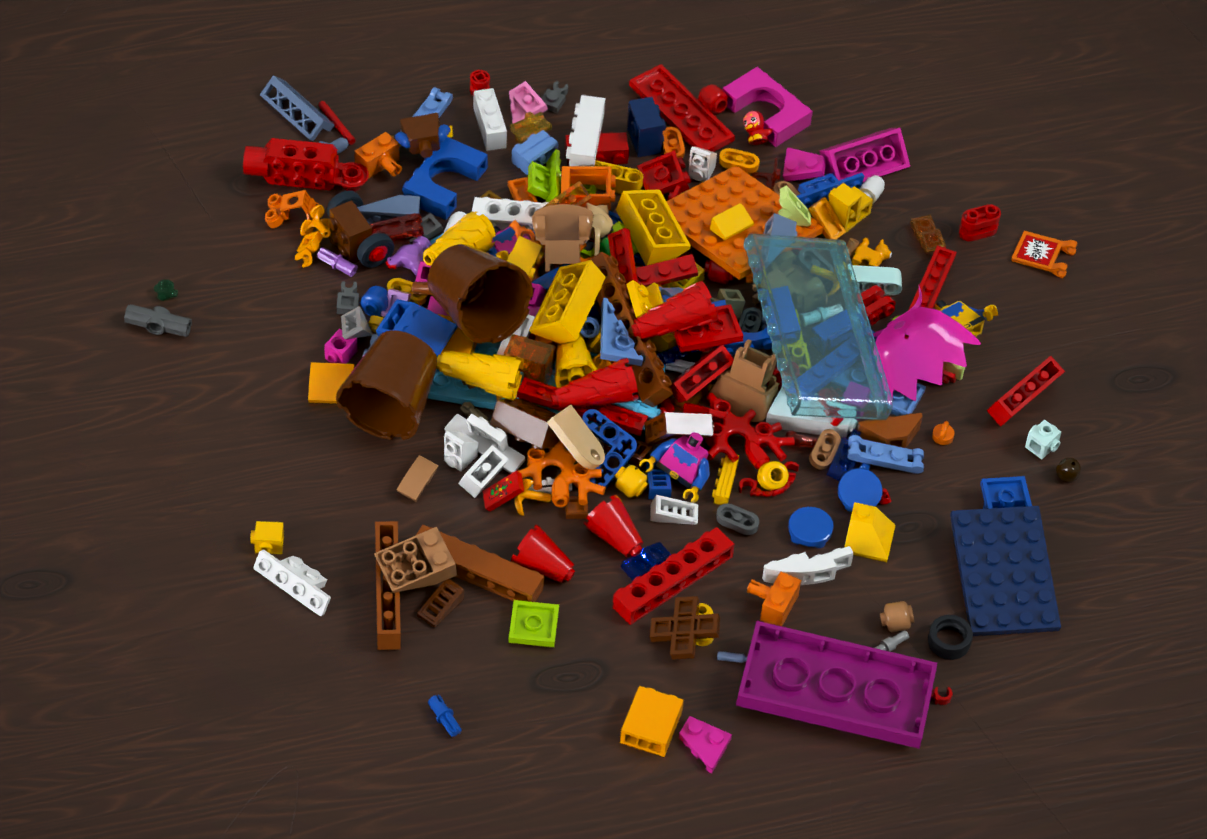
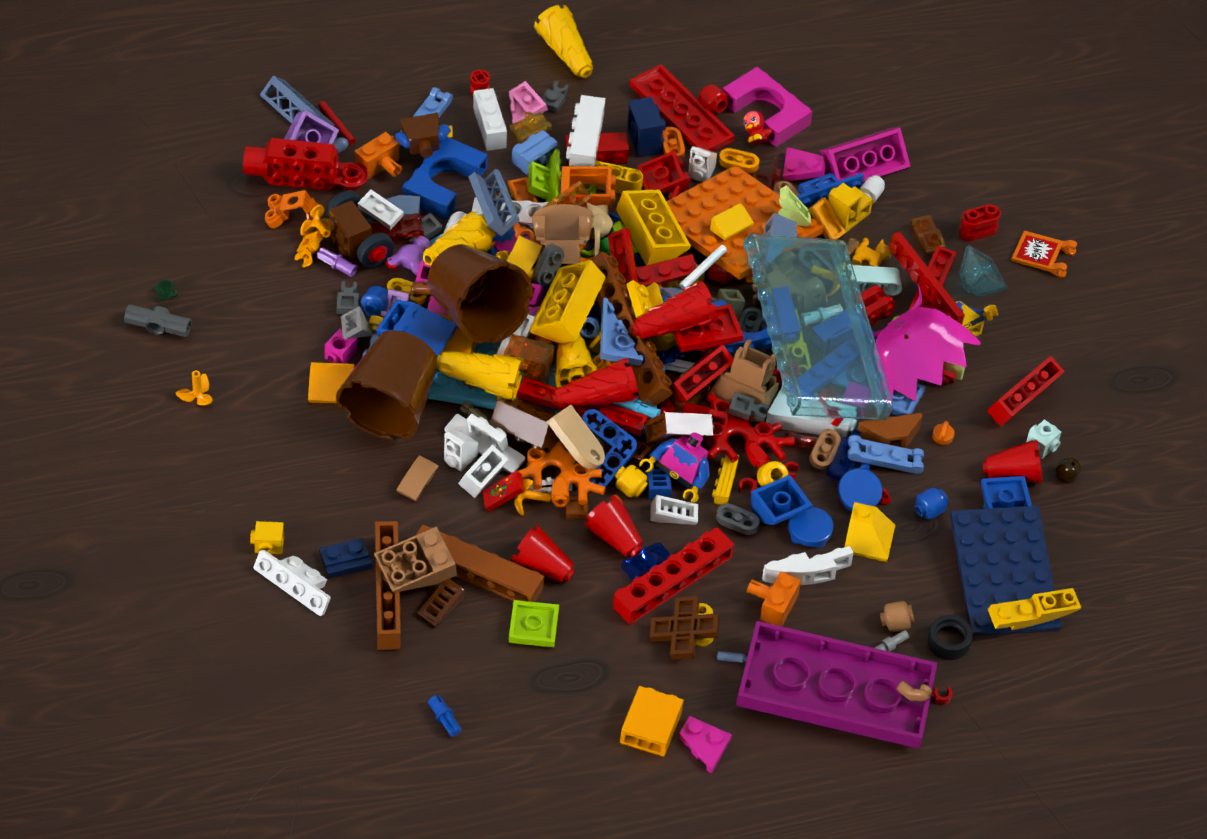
(200, 385): none -> light orange plant
(311, 129): none -> medium lavender slope
(345, 558): none -> dark blue plate
(380, 209): none -> white plate
(490, 205): none -> sand blue fence
(548, 265): none -> dark grey plate
(561, 34): none -> yellow cone
(703, 267): none -> white bar
(744, 407): none -> dark grey plate
(779, 501): none -> blue slope
(914, 694): none -> medium nougat arm
(924, 277): none -> red plate
(931, 503): none -> blue head
(980, 273): none -> clear light blue slope
(1015, 462): none -> red cone
(1034, 611): none -> yellow slope

